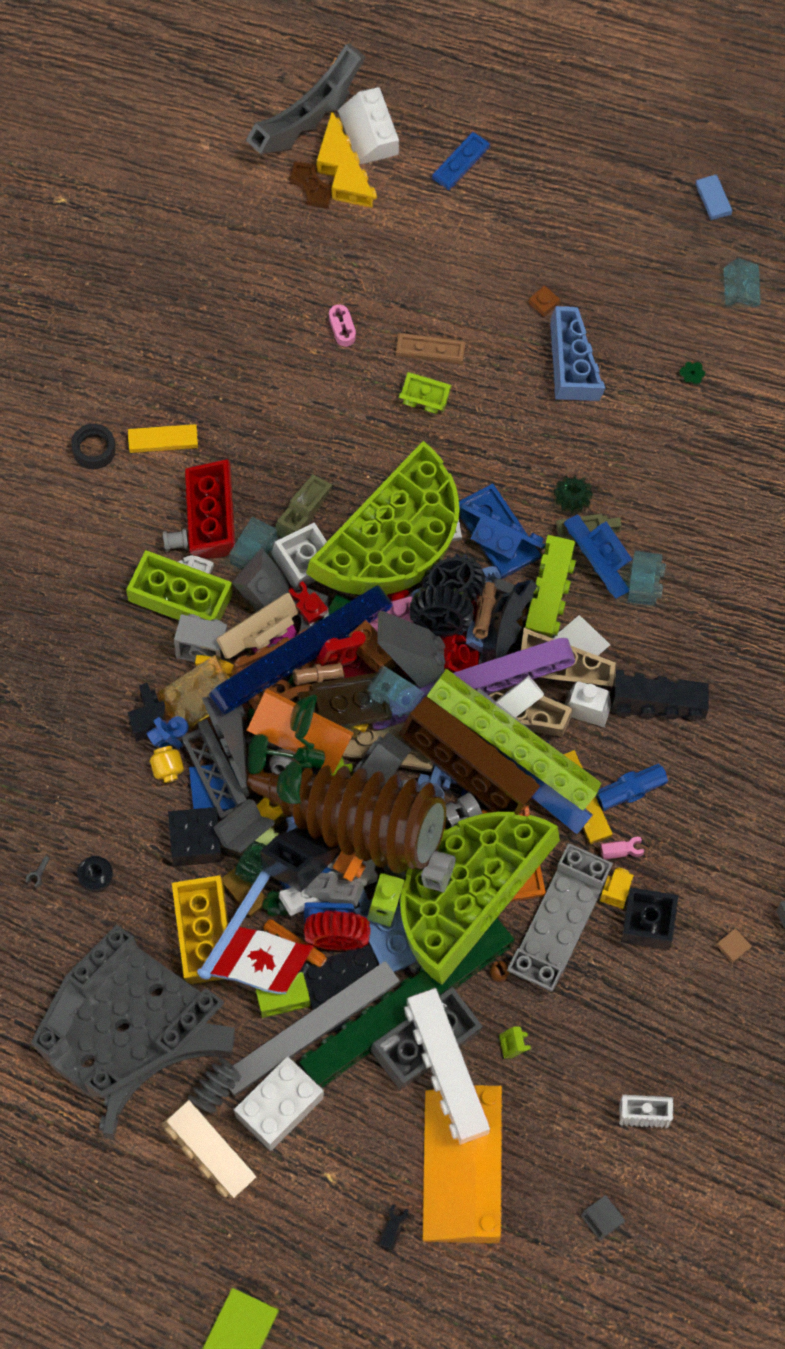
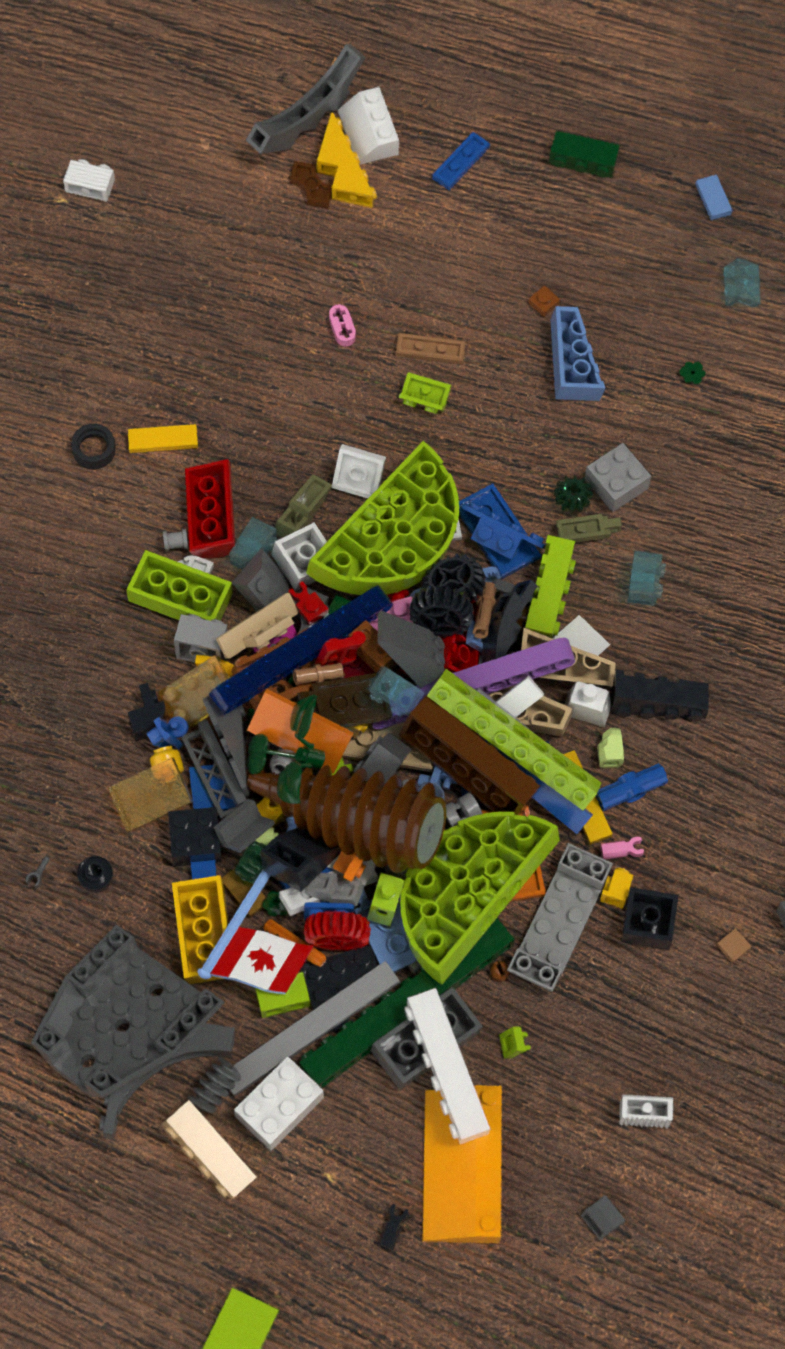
(89, 179): none -> white brick
(150, 794): none -> clear yellow plate
(203, 869): none -> blue tile
(358, 471): none -> white tile
(439, 870): light grey leg -> none
(584, 154): none -> dark green brick
(602, 551): blue bracket -> none
(611, 749): none -> yellowish green rock
(617, 477): none -> light grey brick

